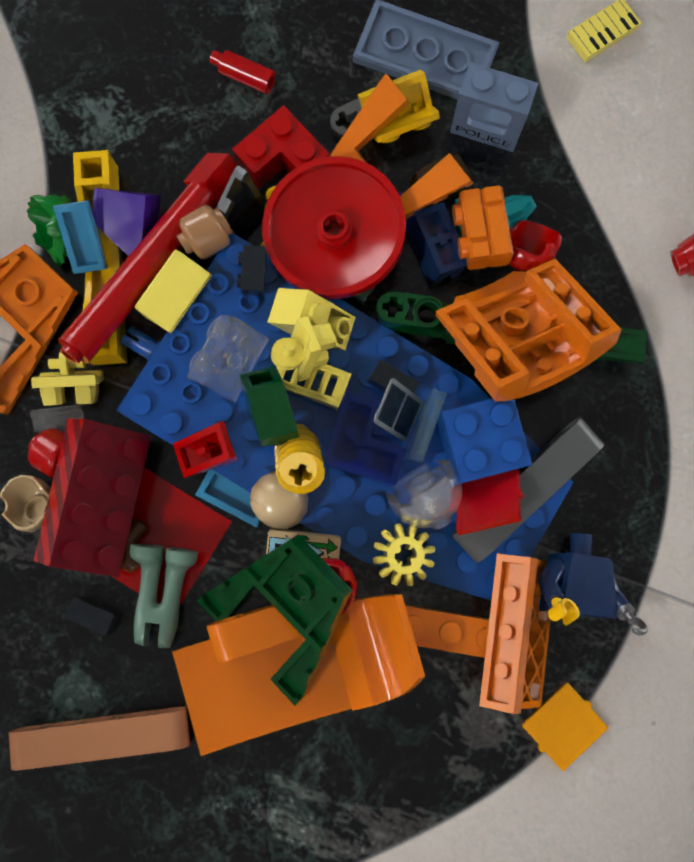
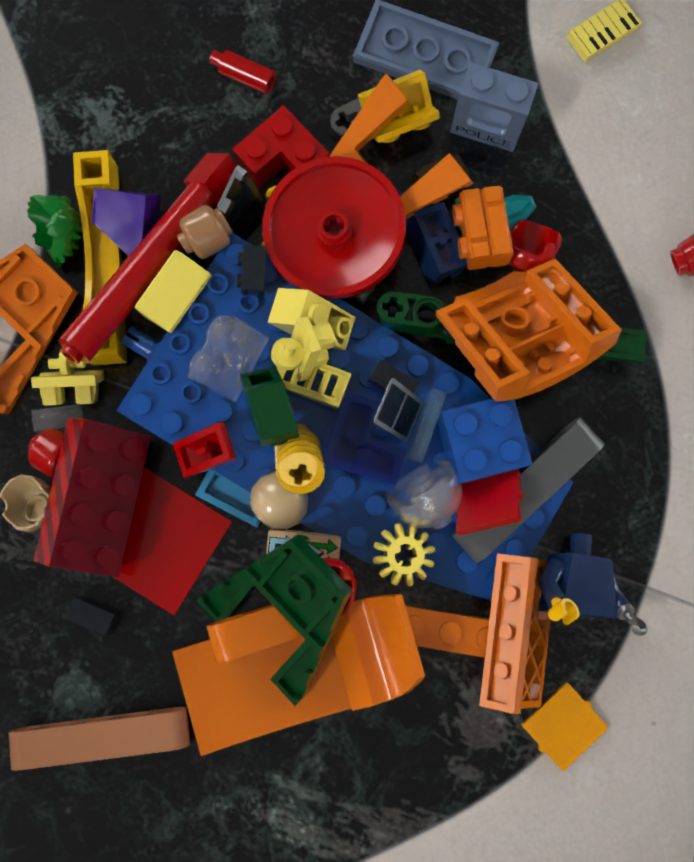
(80, 237): dark azure tile -> none
(136, 532): reddish brown arm -> none
(147, 608): sand green piece -> none

